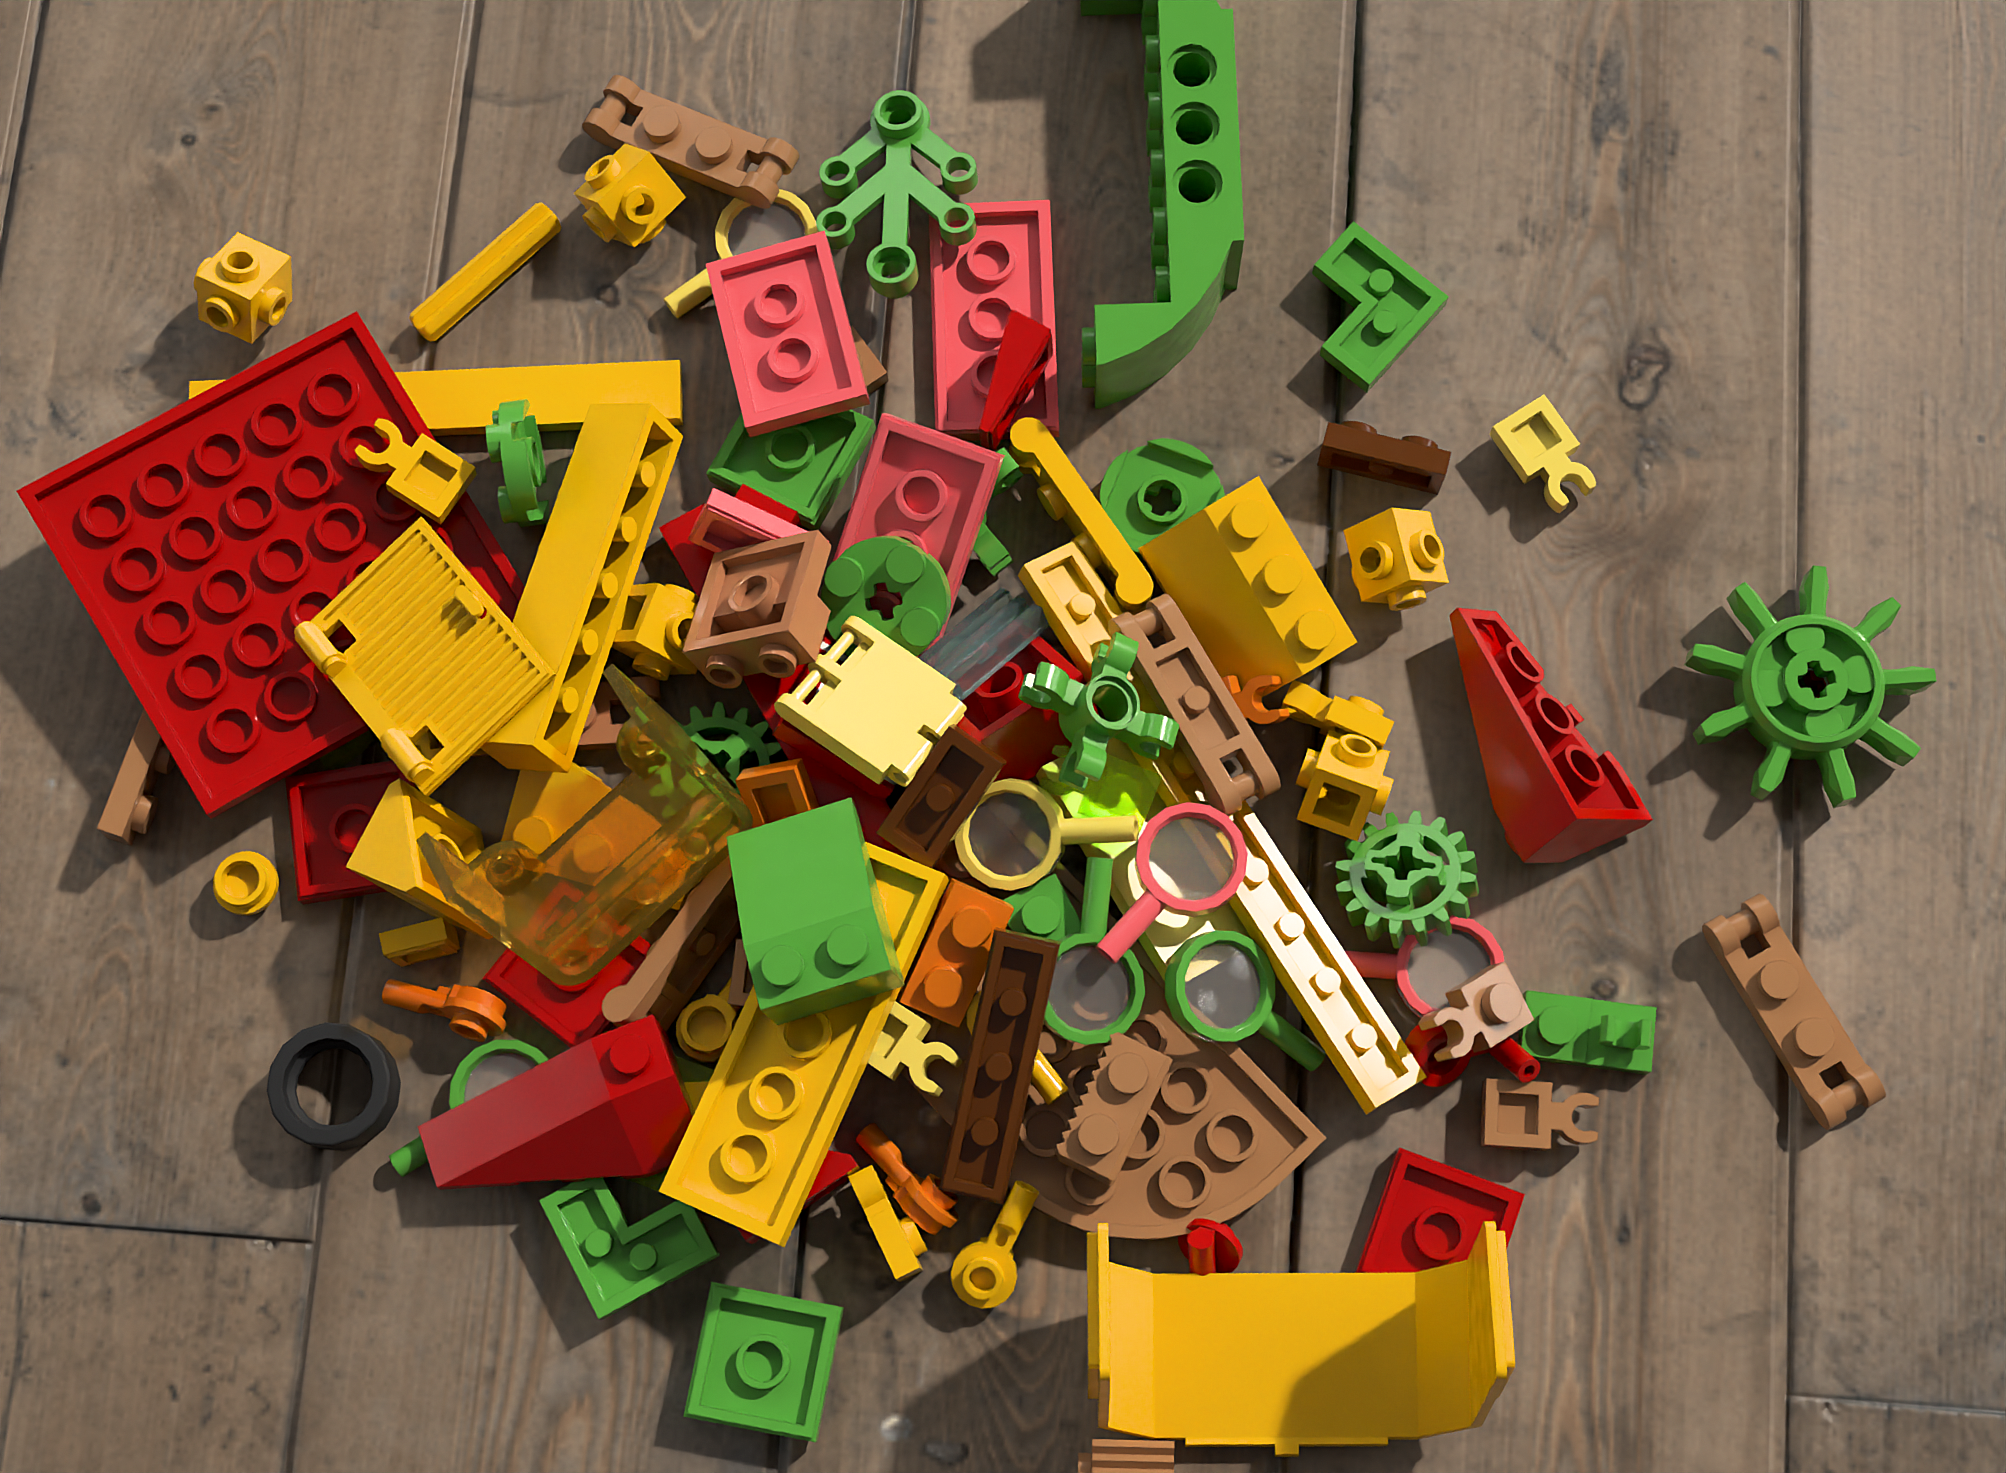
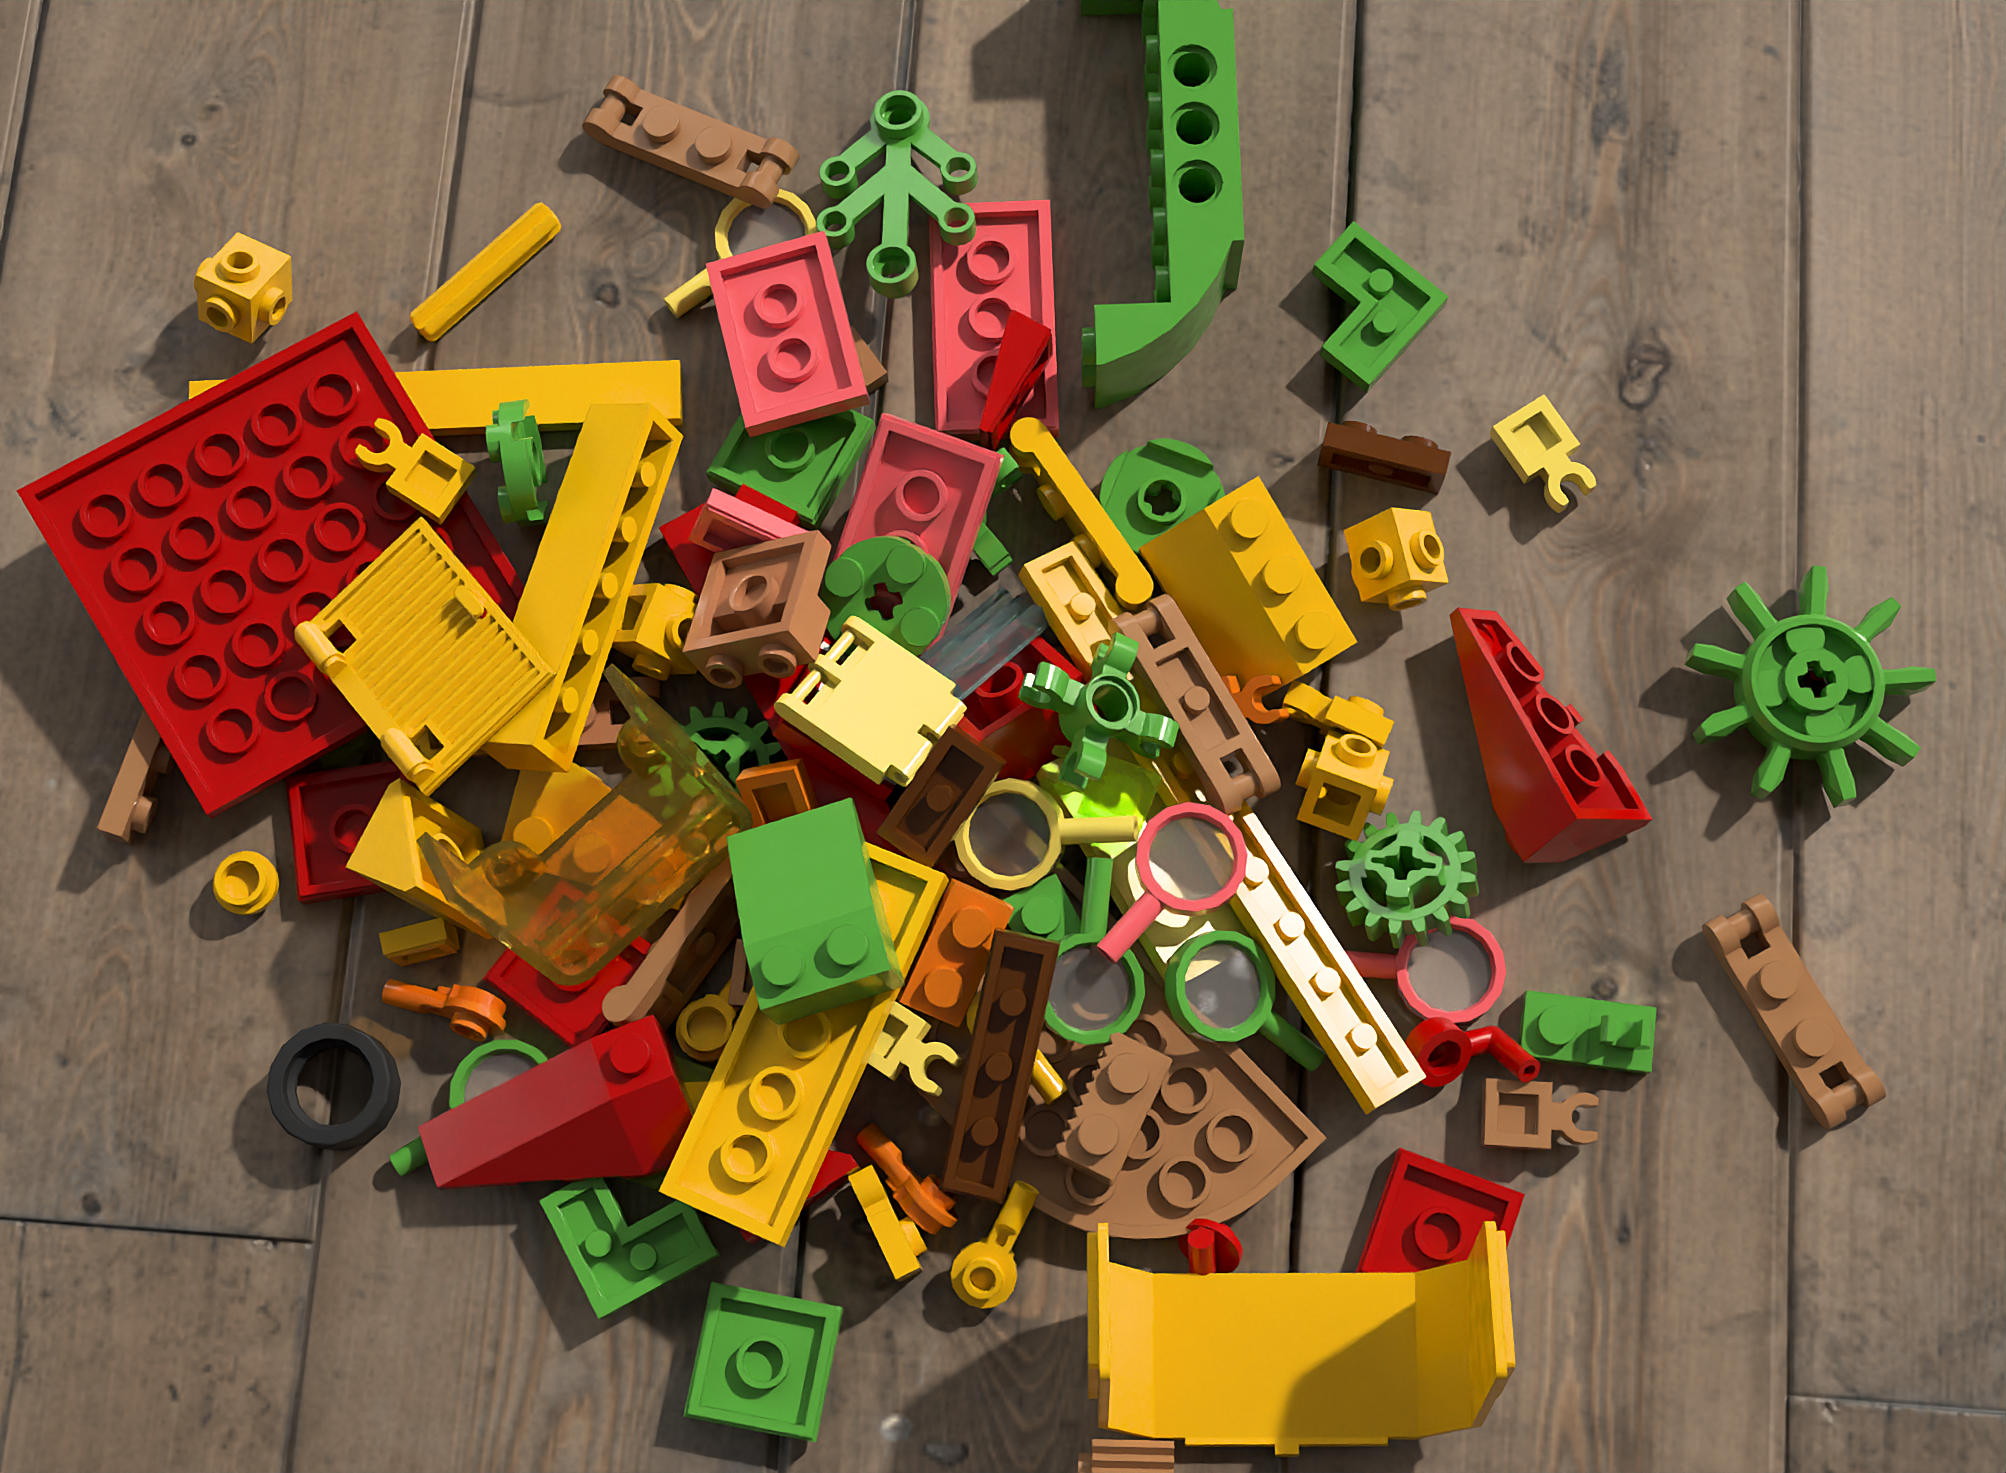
(628, 196): yellow brick -> none
(1481, 1012): plate -> none

